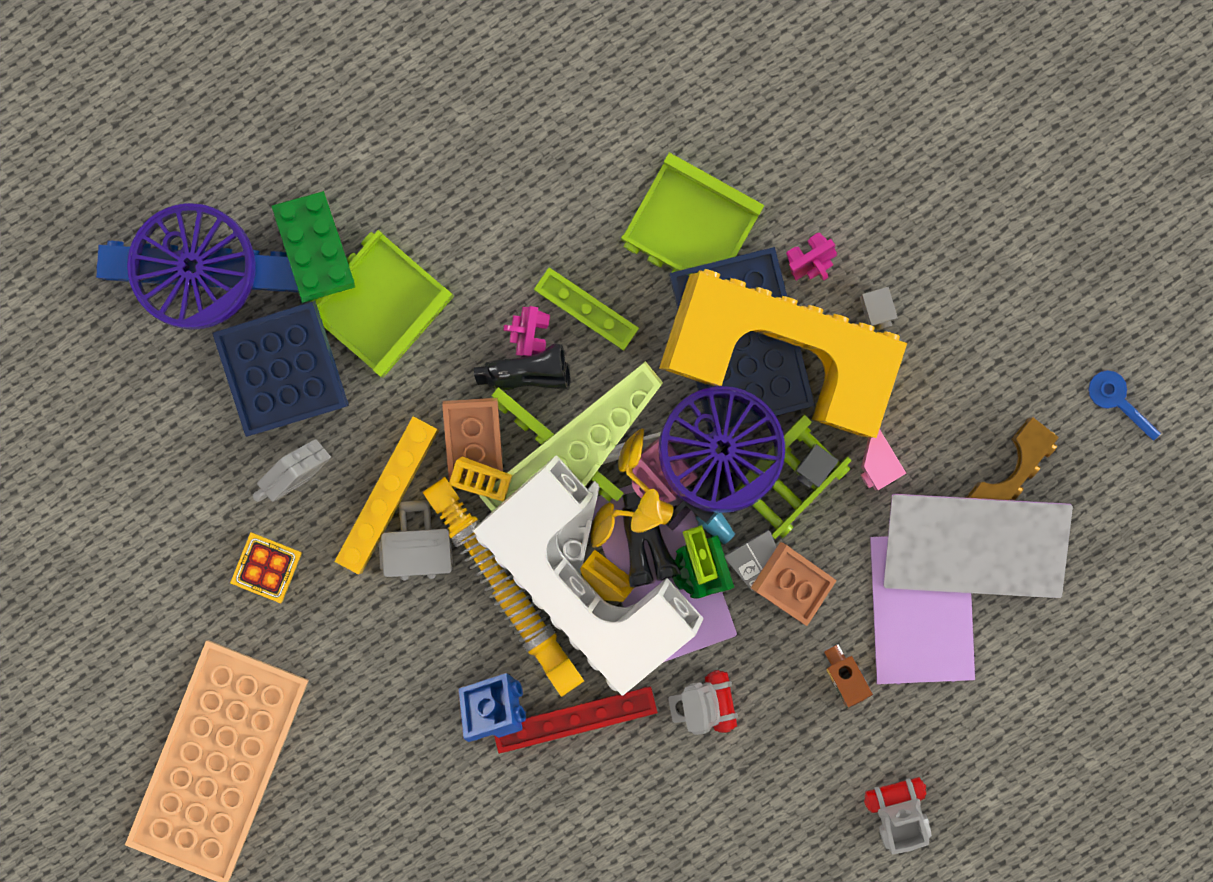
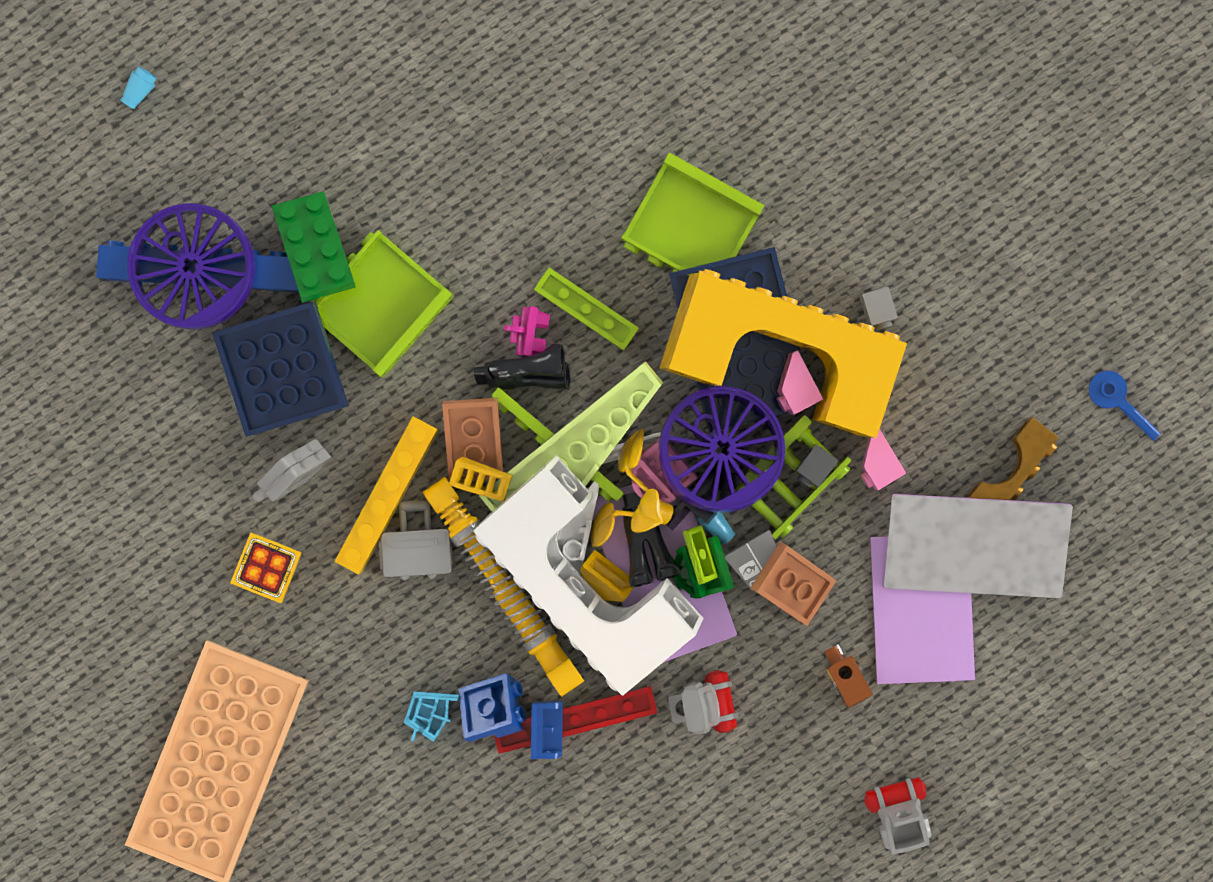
(137, 87): none -> medium azure cone
(429, 713): none -> medium azure piece
(546, 729): none -> blue hinge
(796, 386): none -> bright pink slope
(813, 262): dark pink hips -> none

